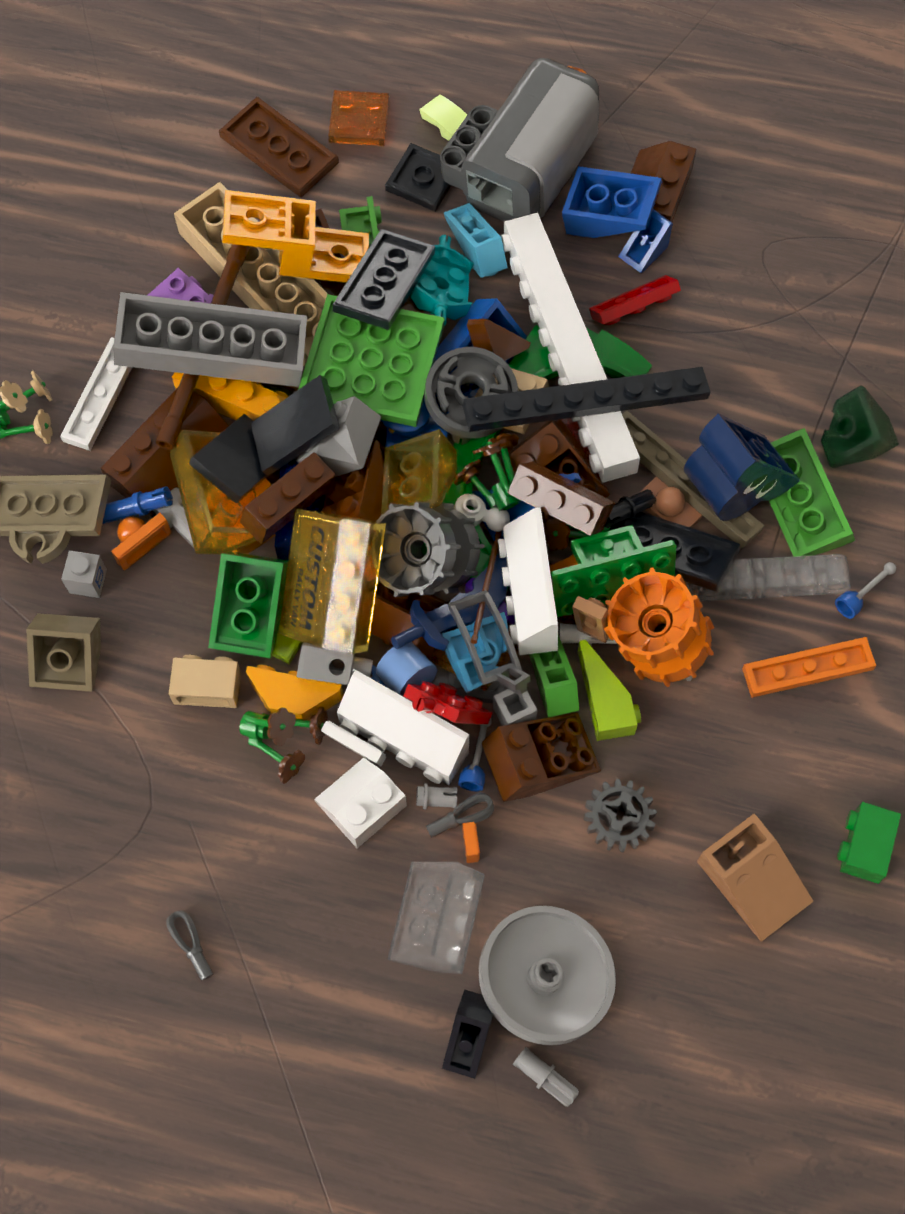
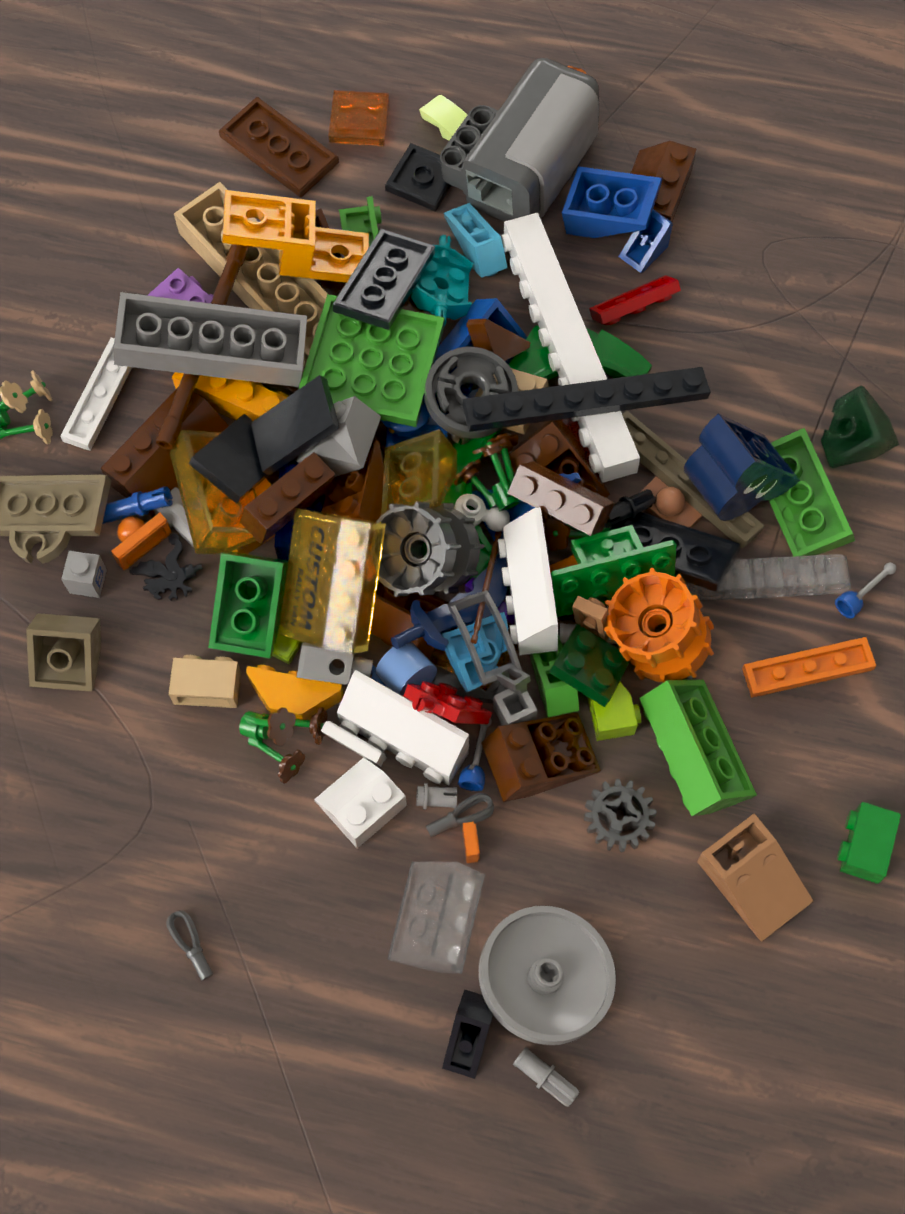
(170, 578): none -> black piece
(590, 665): none -> dark green plate
(696, 746): none -> bright green slope

